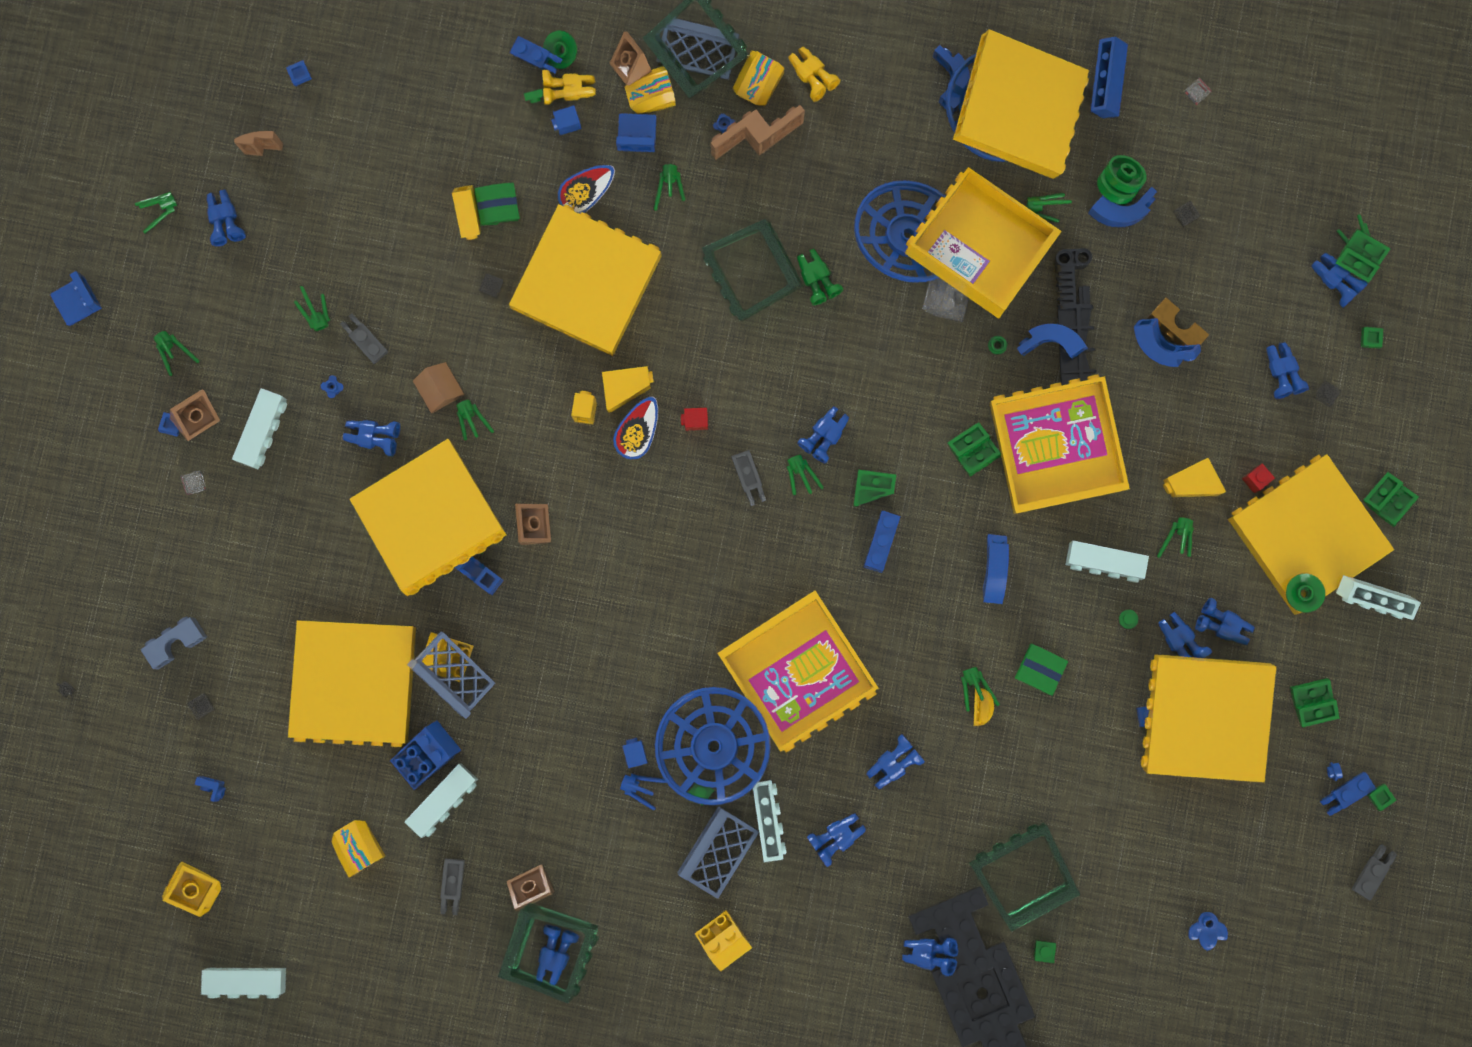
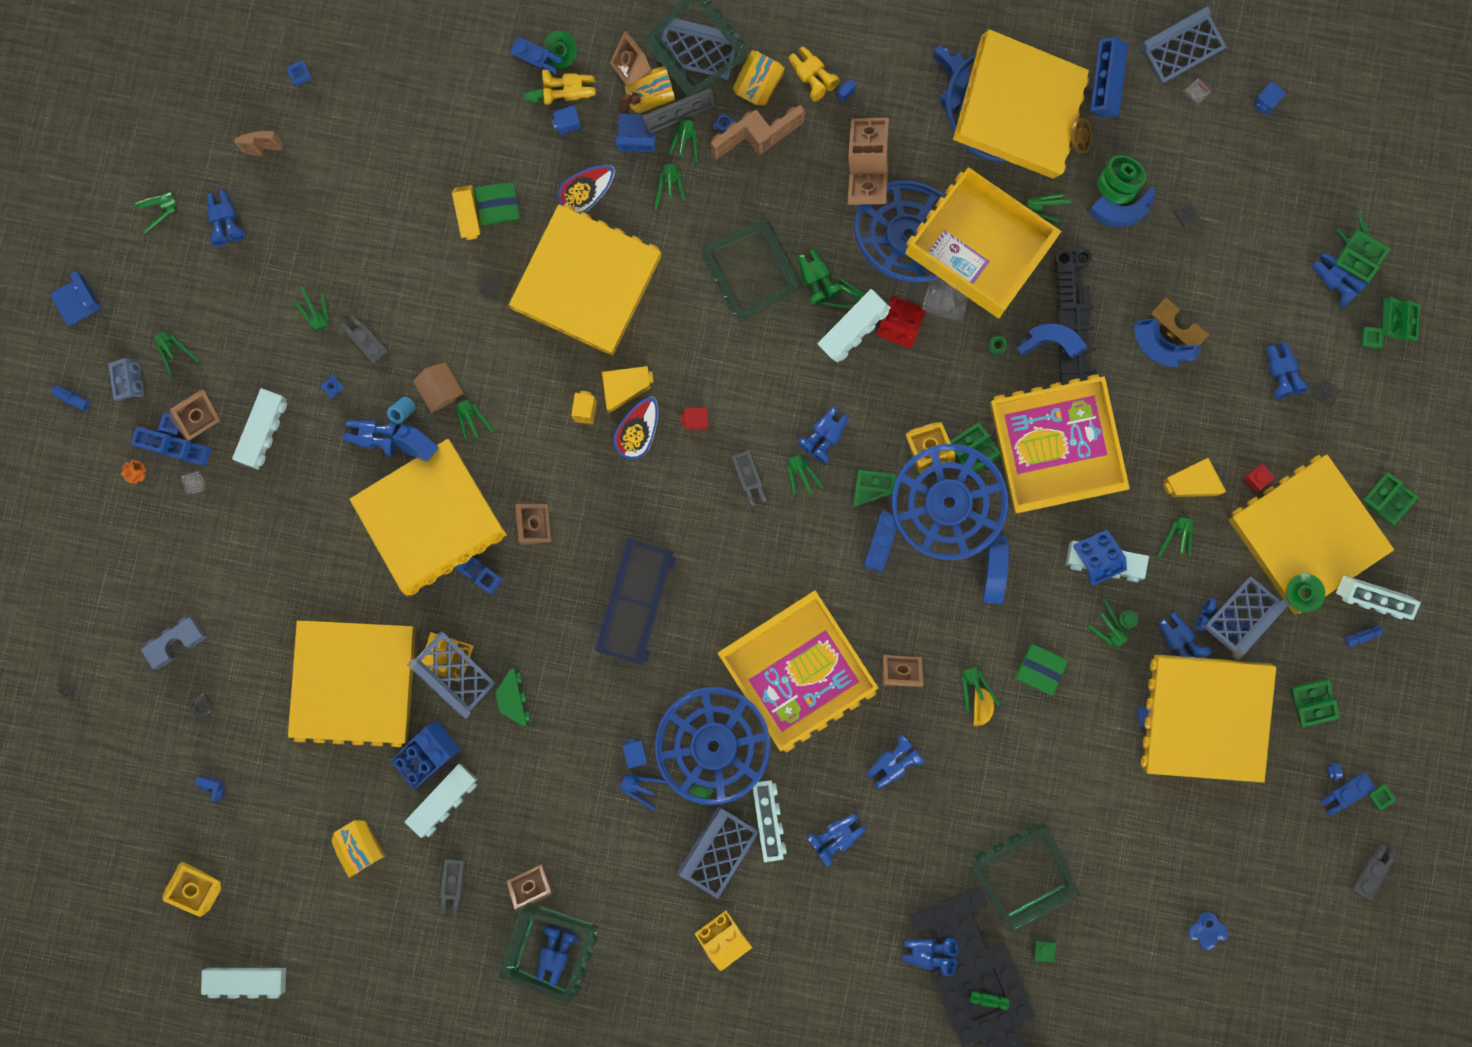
(70, 398): none -> blue axle
(126, 379): none -> sand blue bracket
(133, 471): none -> orange gear
(170, 446): none -> blue slope
(401, 410): none -> dark azure brick
(414, 443): none -> blue slope
(512, 699): none -> green slope
(626, 100): none -> reddish brown arm
(634, 601): none -> windscreen
(678, 111): none -> dark grey tile
(685, 131): none -> green plant
(846, 90): none -> blue plate
(853, 291): none -> green plant
(854, 326): none -> light aqua brick
(868, 161): none -> medium nougat bracket
(902, 322): none -> red bracket
(902, 671): none -> medium nougat slope
(927, 437): none -> yellow slope
(962, 501): none -> blue dish
(989, 1000): none -> green axle
(1081, 135): none -> pearl gold wheel
(1101, 557): none -> blue bracket
(1117, 635): none -> green plant
(1180, 29): none -> sand blue fence
(1255, 631): none -> sand blue fence
(1269, 98): none -> blue brick
(1364, 635): none -> blue axle
(1401, 319): none -> green slope

